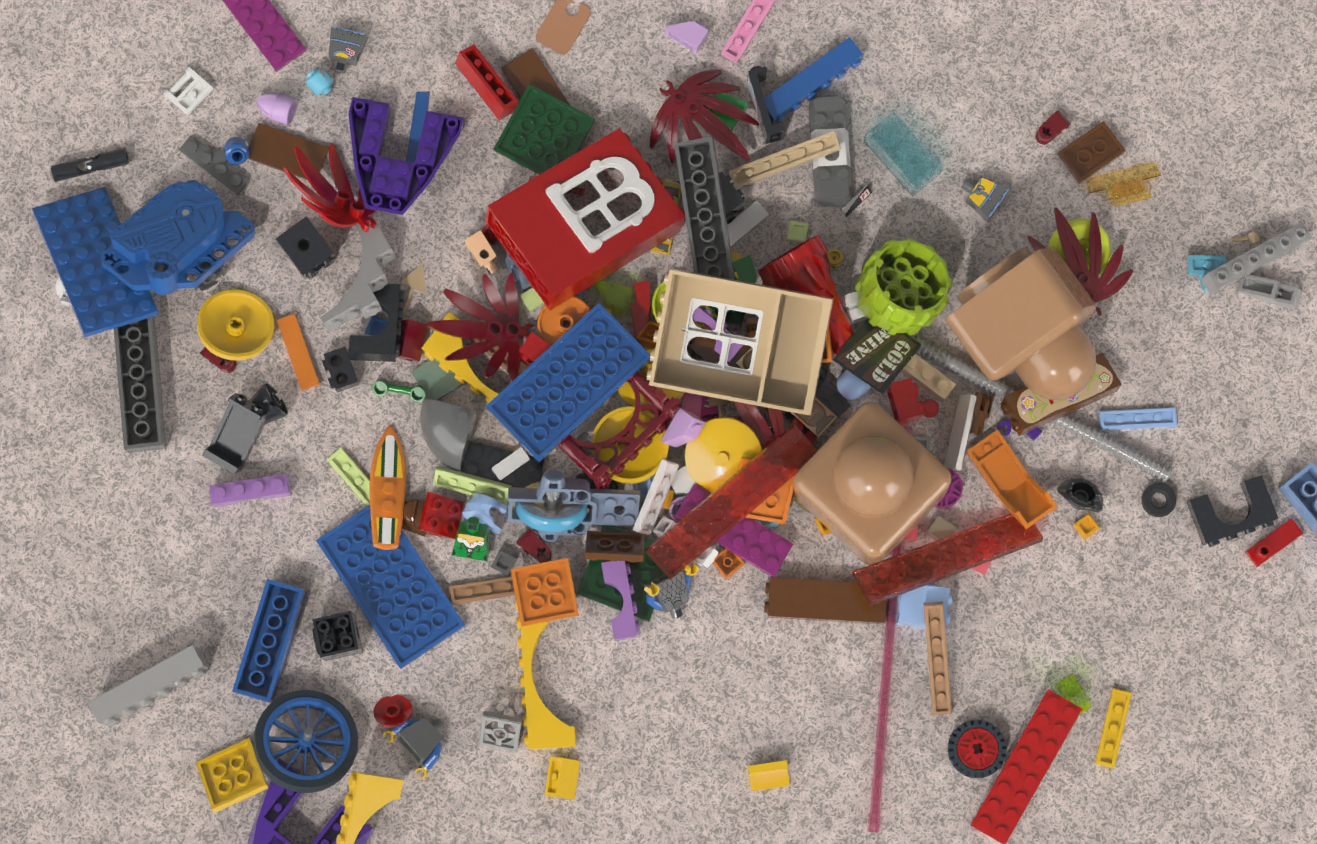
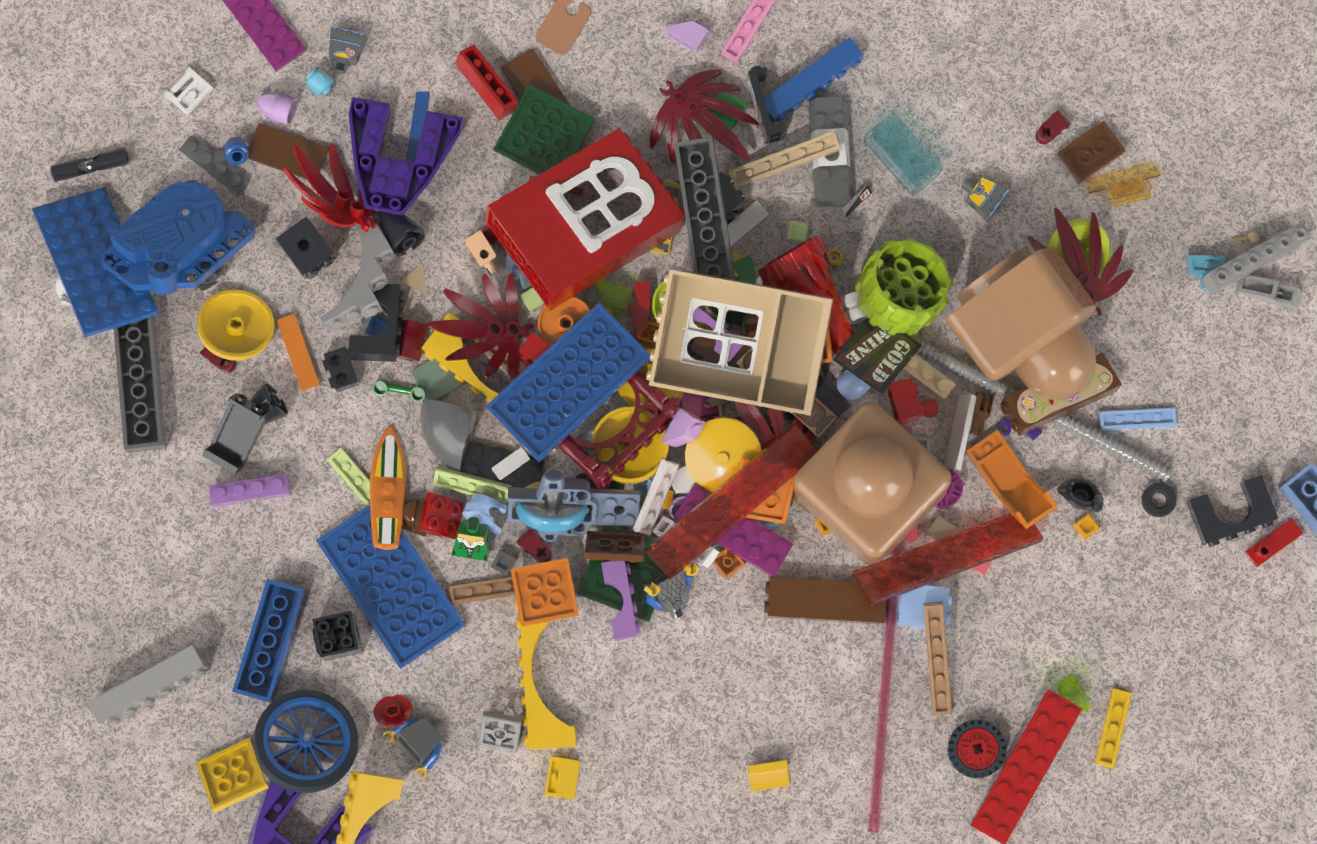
(400, 232): none -> black cone

